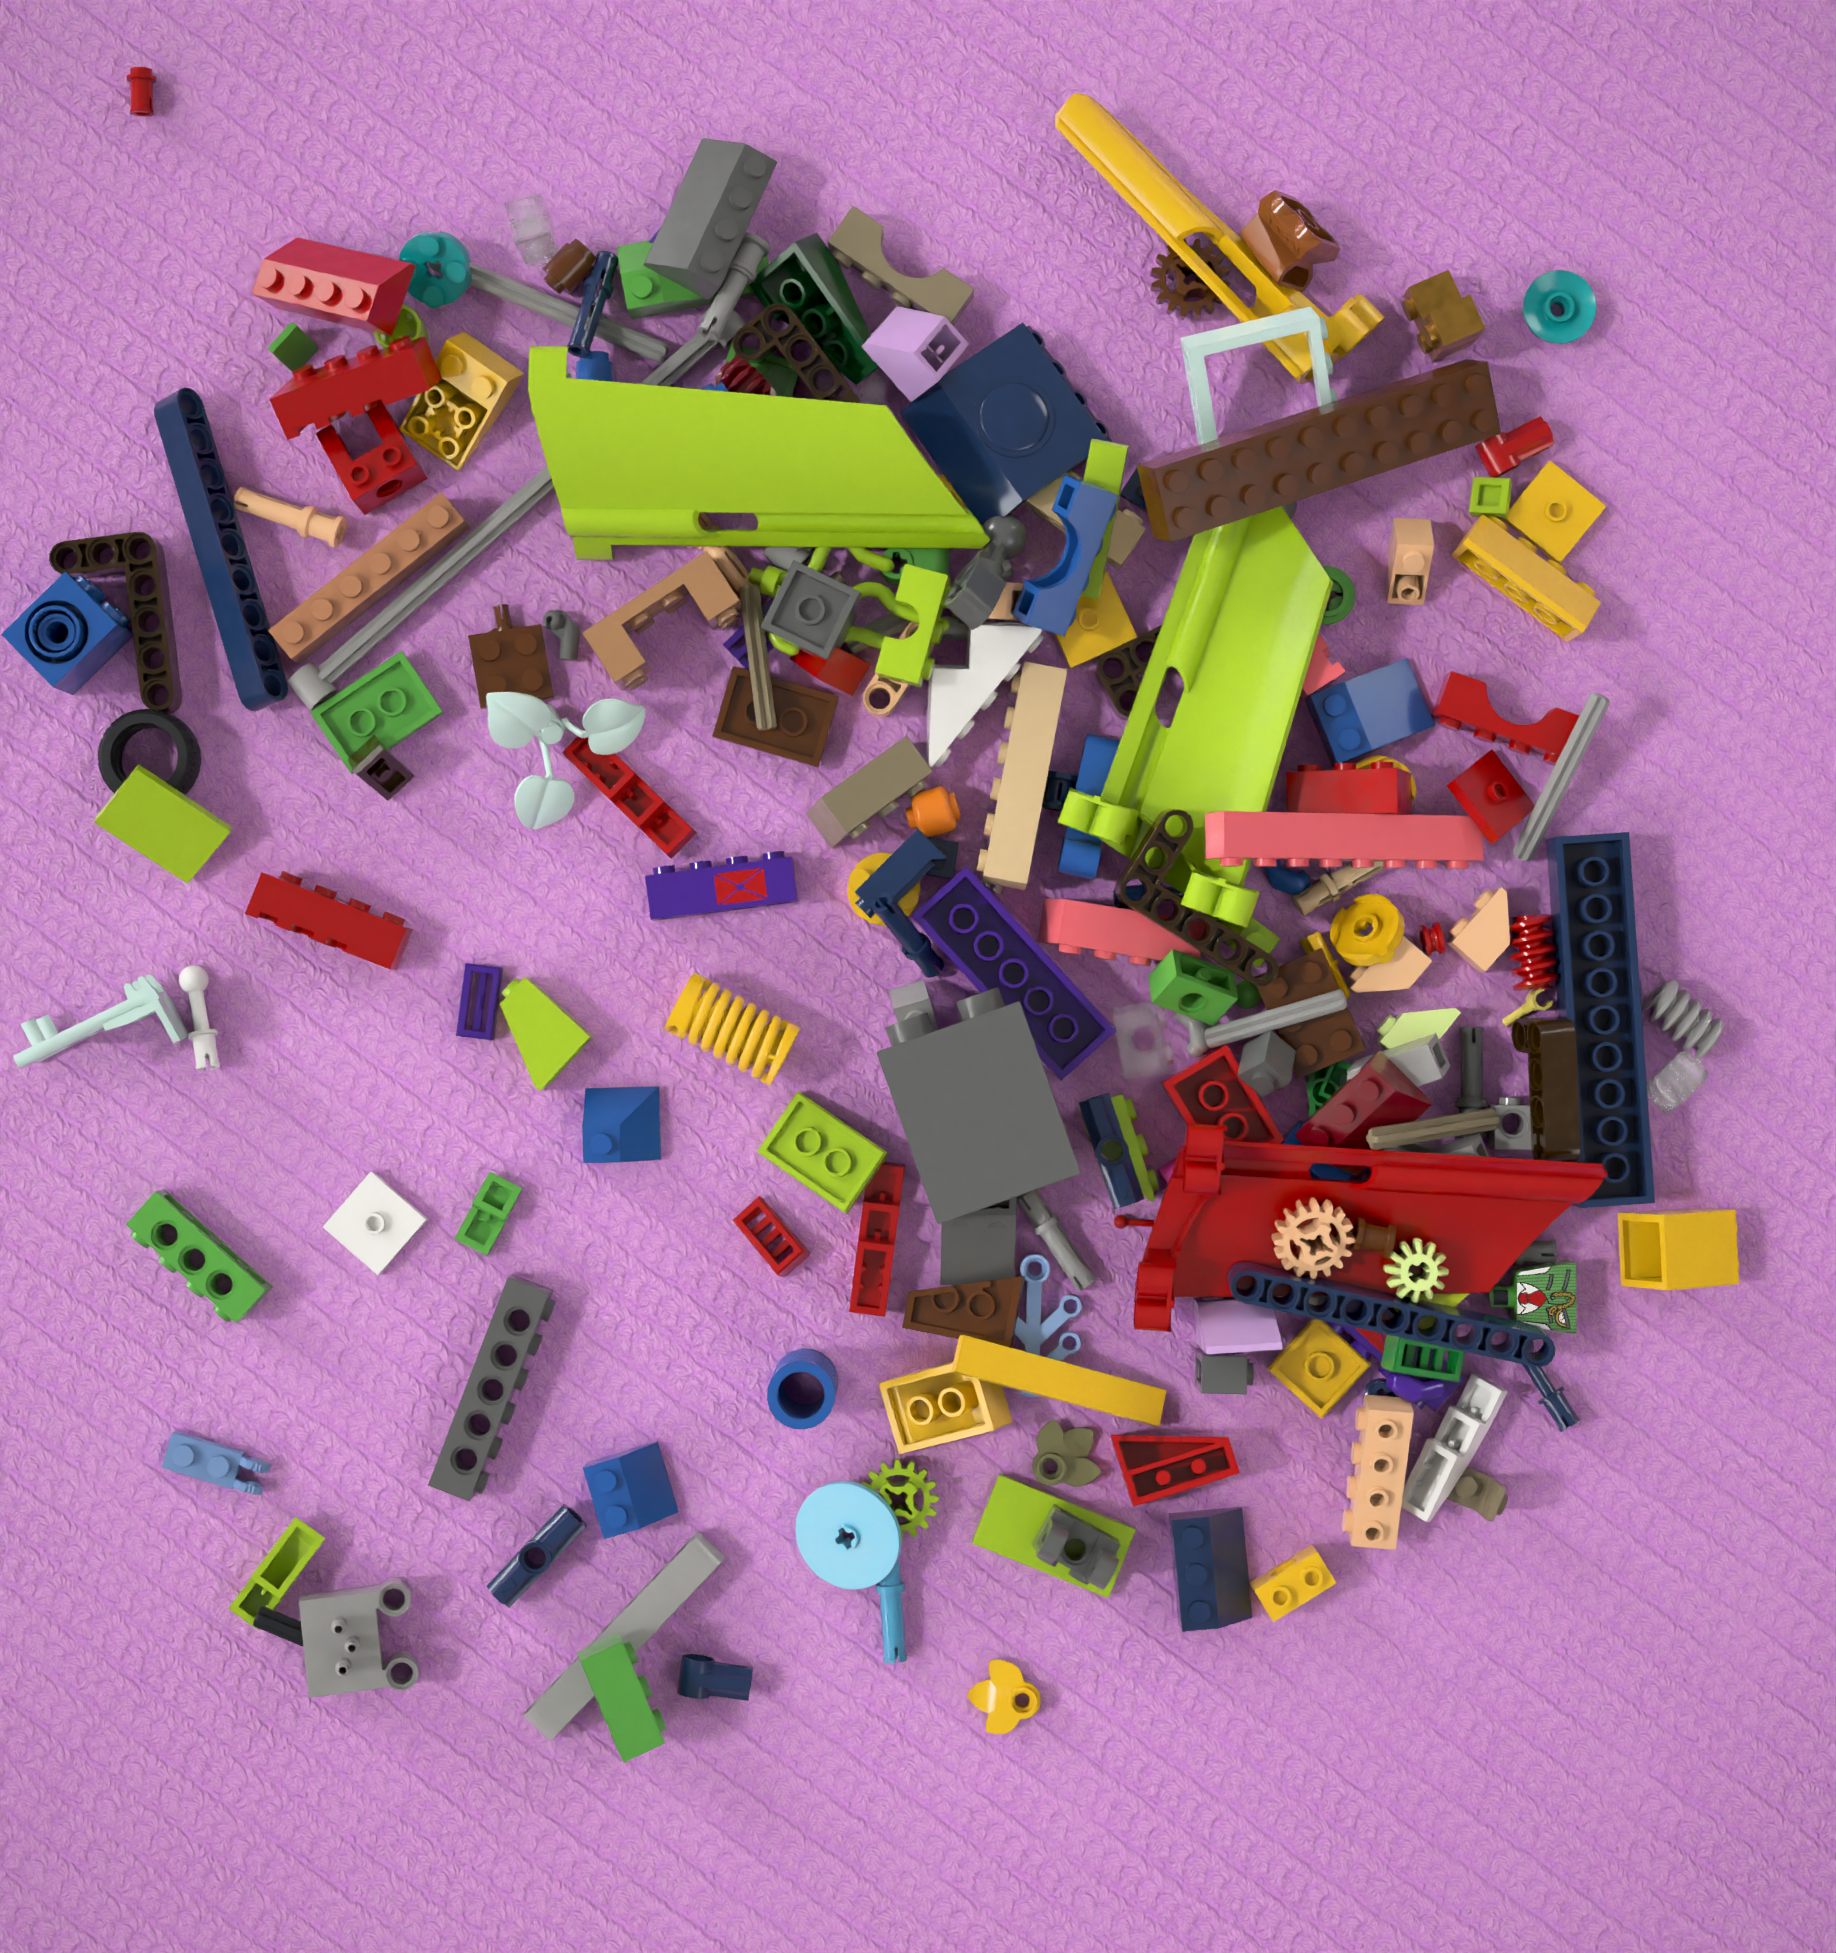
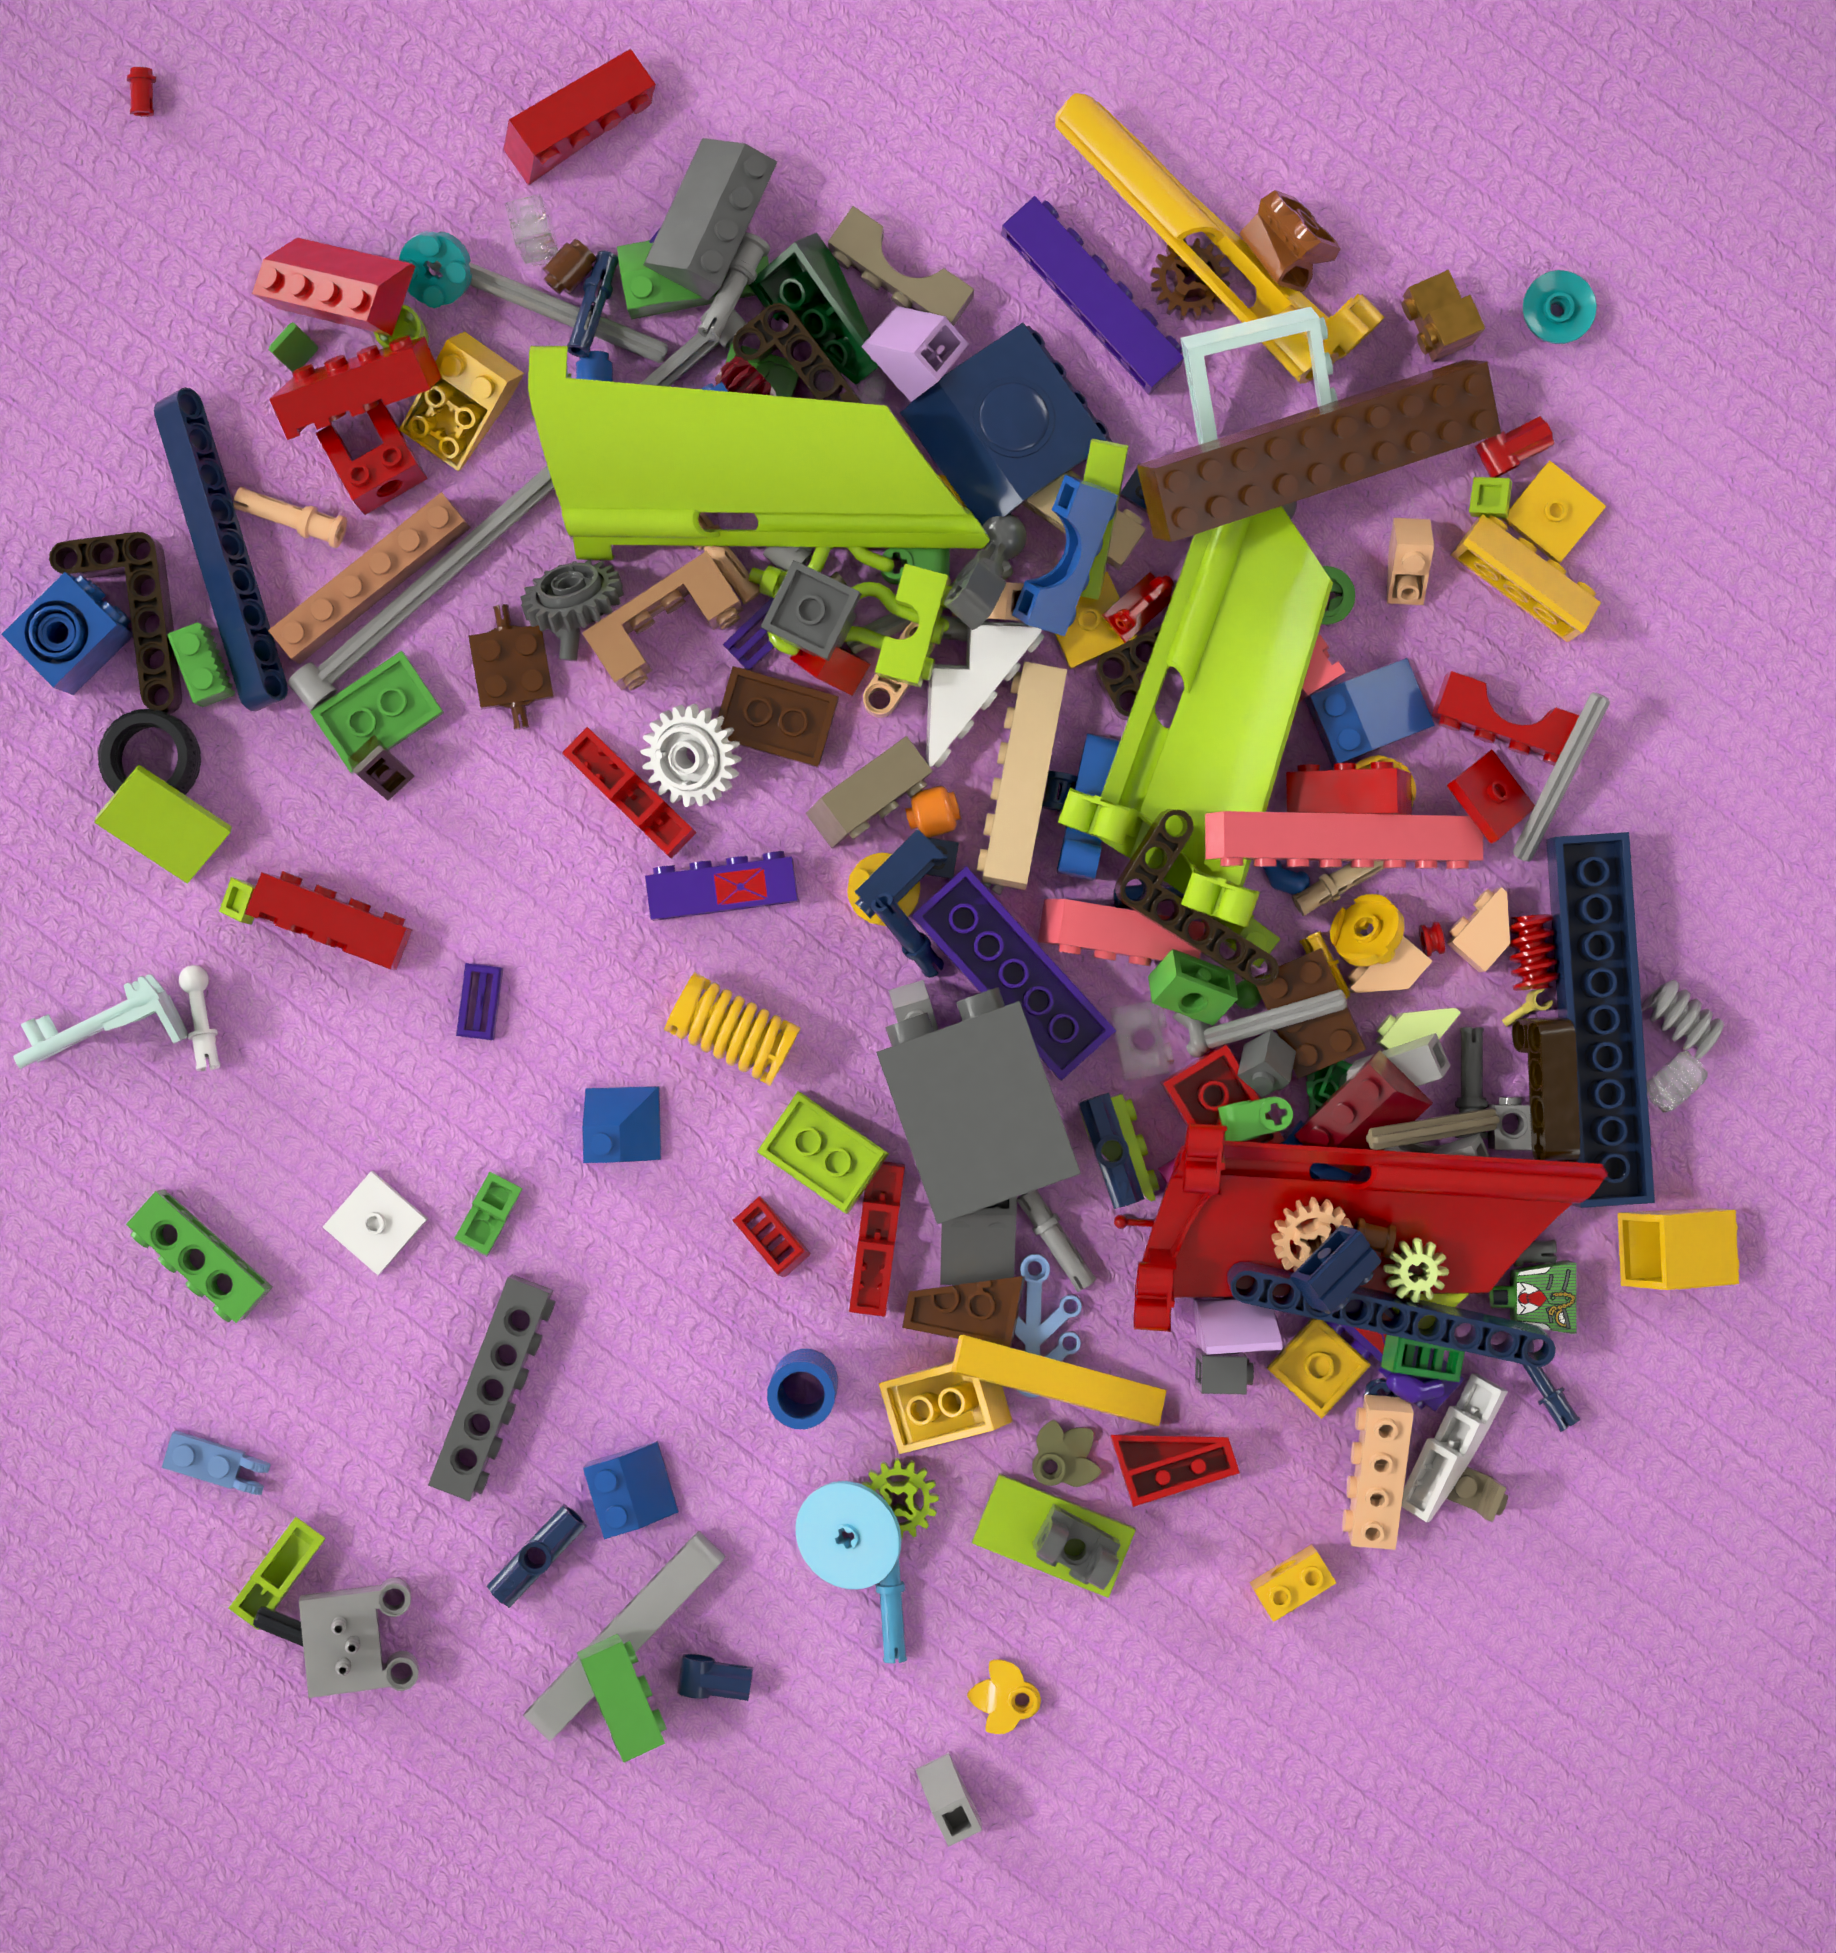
(201, 664): none -> bright green brick
(237, 900): none -> lime plate
(519, 716): light aqua plant -> none
(542, 1031): lime slope -> none
(572, 596): none -> dark grey gear
(577, 115): none -> red wedge
(712, 752): none -> white gear
(757, 657): dark tan axle -> none
(949, 1800): none -> light grey slope
(1092, 294): none -> dark purple brick
(1139, 605): none -> red hinge
(1210, 1568): dark blue slope -> none
(1247, 1118): none -> bright green piece
(1336, 1270): none -> dark blue brick

